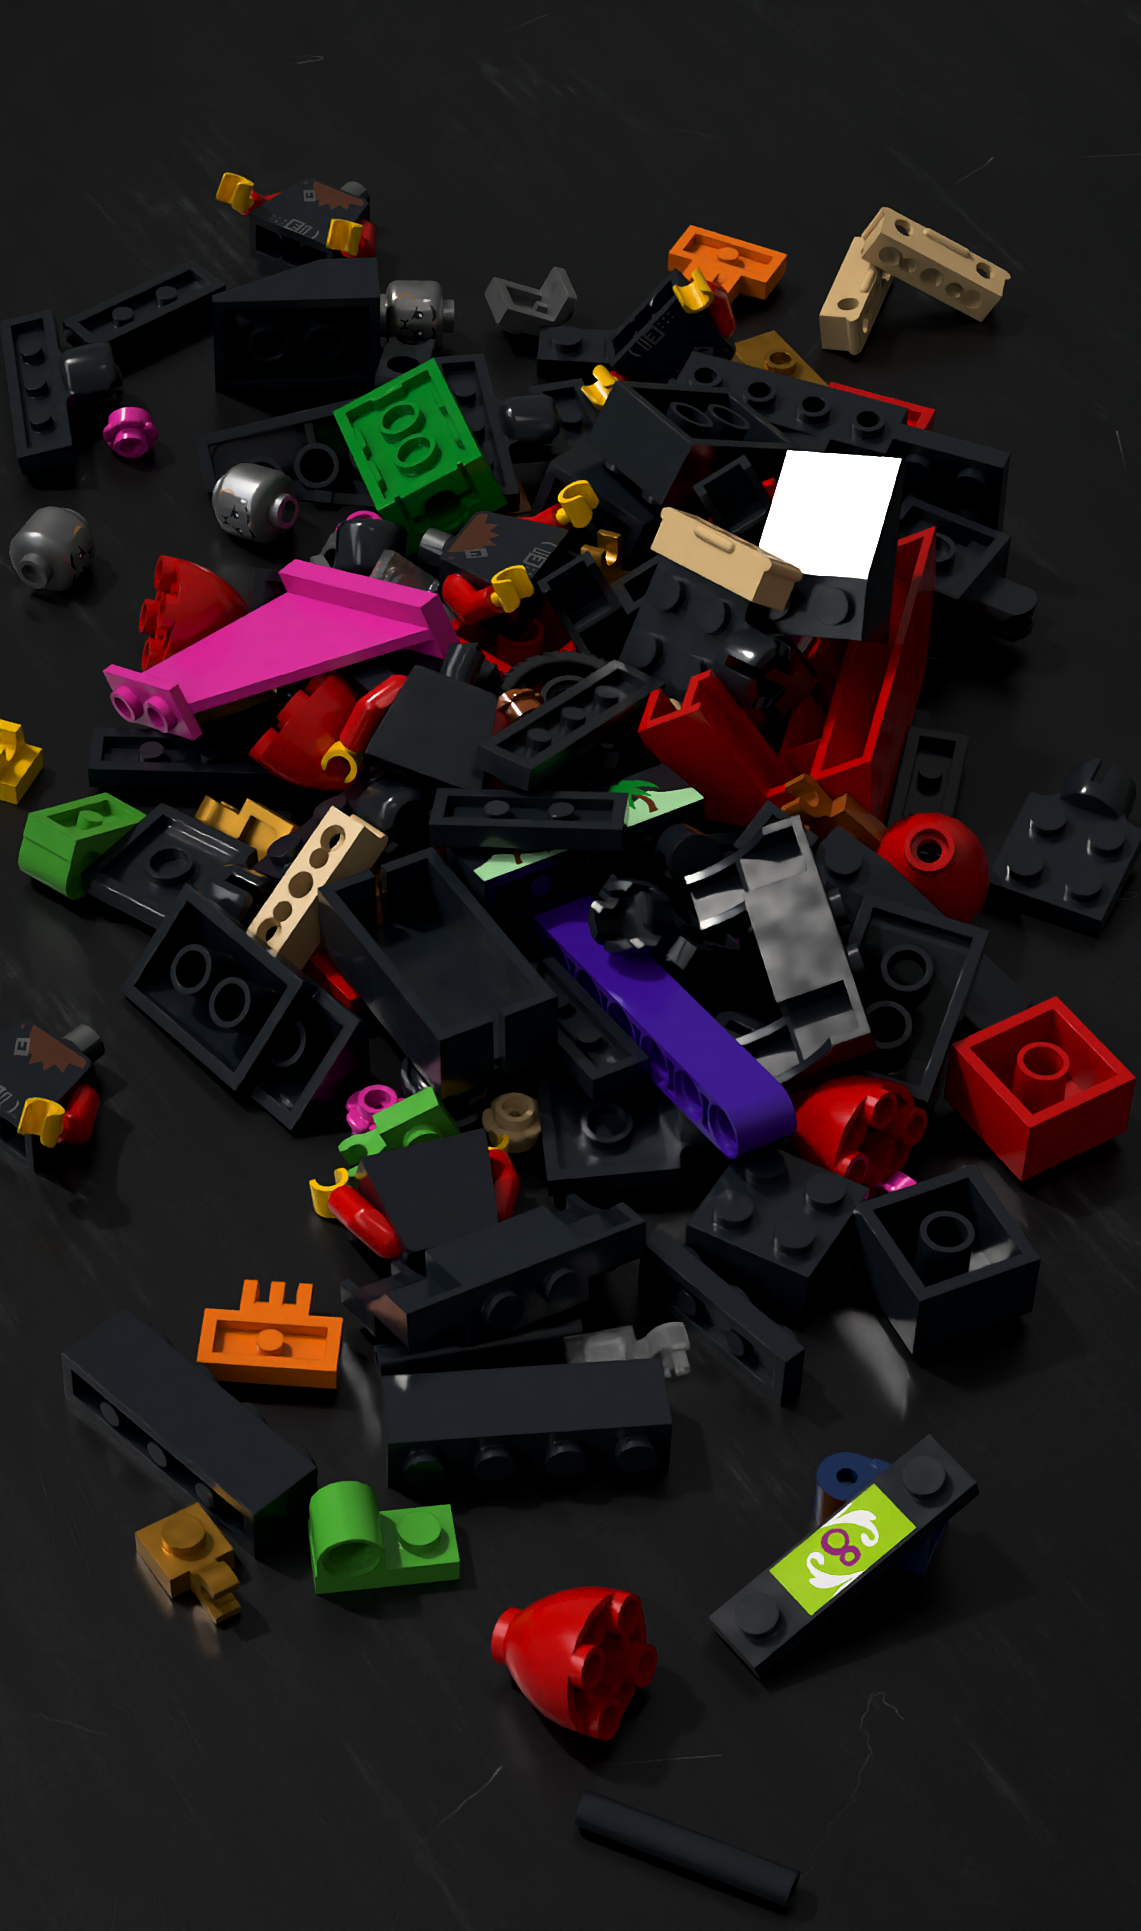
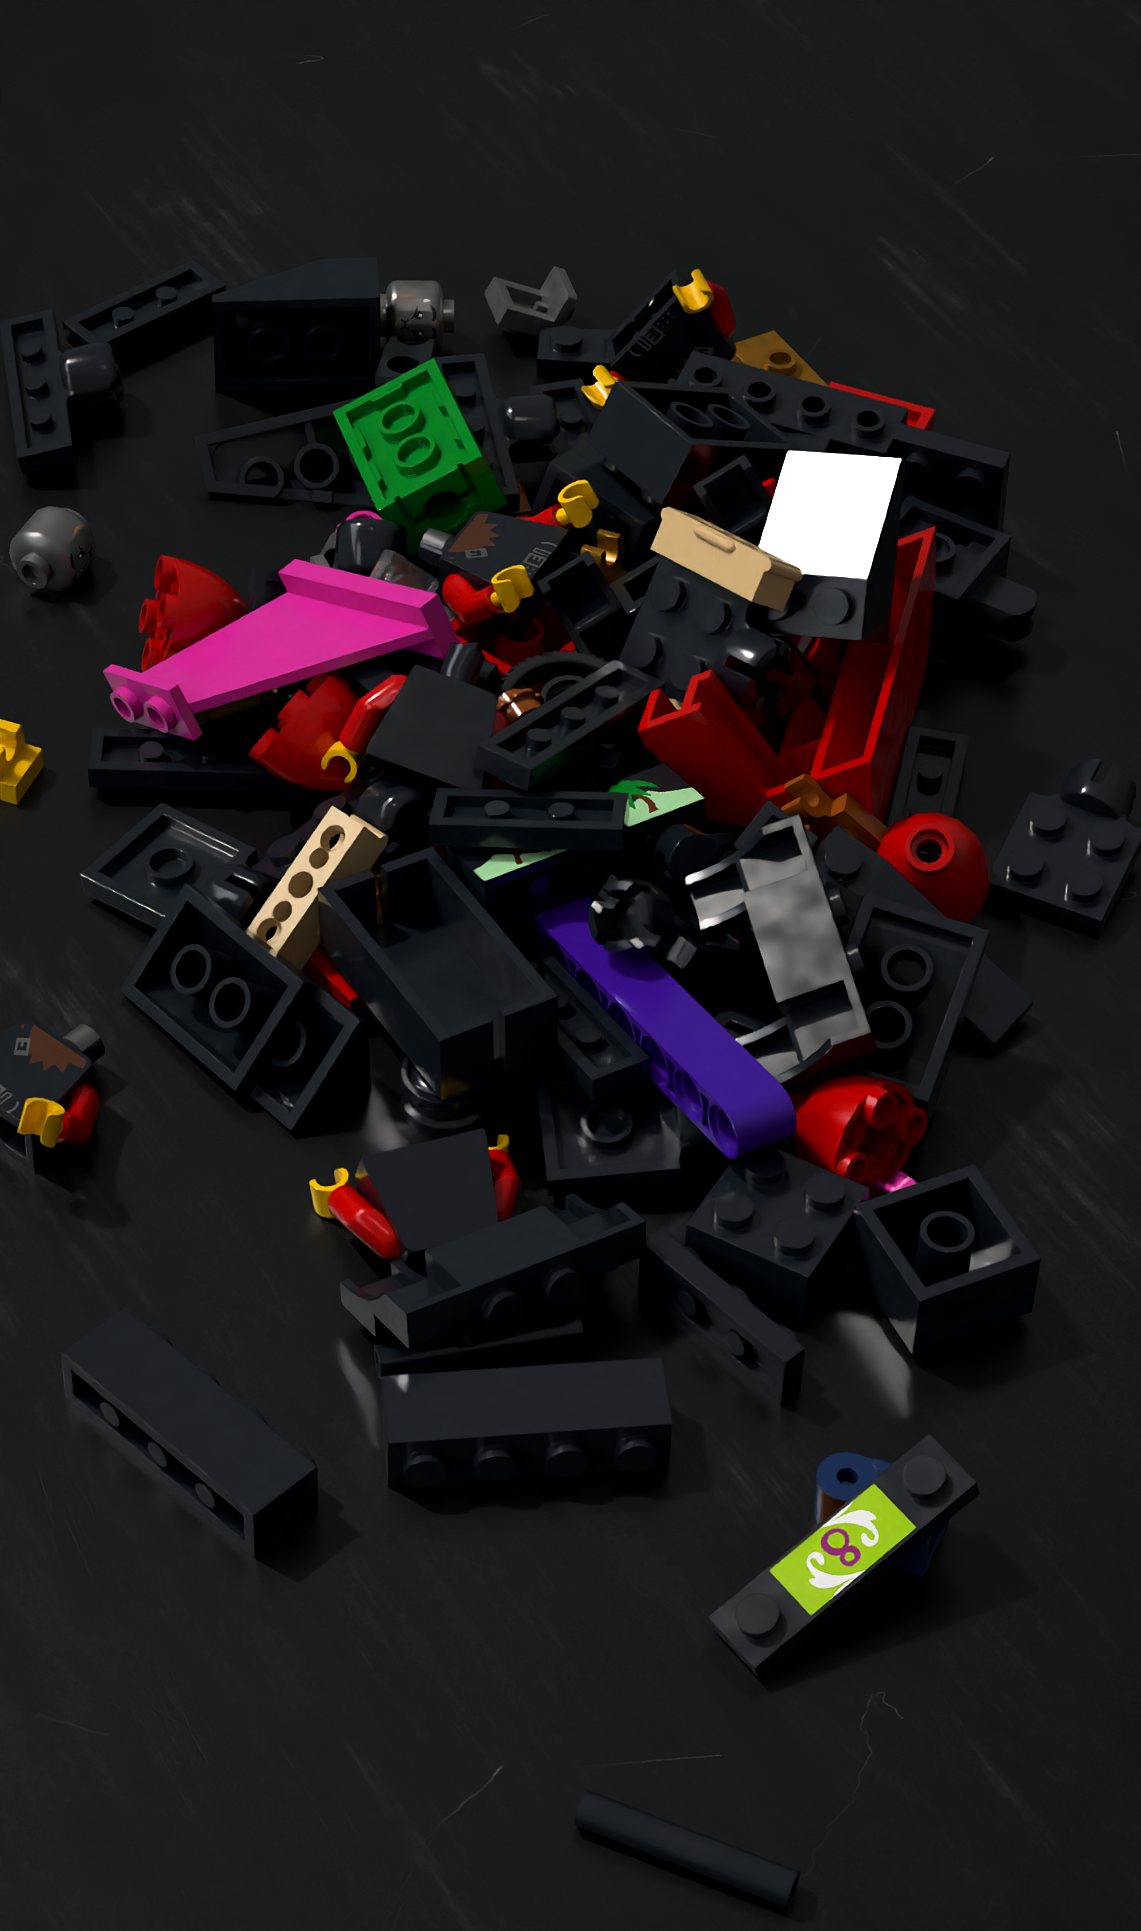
(71, 837): bright green plate -> none
(130, 432): dark pink plate -> none
(192, 1554): pearl gold plate -> none
(252, 825): pearl gold plate -> none
(255, 502): flat silver head -> none
(272, 1340): orange hinge -> none
(303, 221): torso -> none
(366, 1103): dark pink plate -> none
(370, 1548): bright green plate -> none
(401, 1125): bright green plate -> none
(515, 1116): tan plate -> none
(578, 1656): red piece -> none
(619, 1343): clear plate -> none
(728, 262): orange hinge -> none
(853, 302): tan piece -> none
(933, 264): tan piece -> none
(1039, 1088): red brick -> none

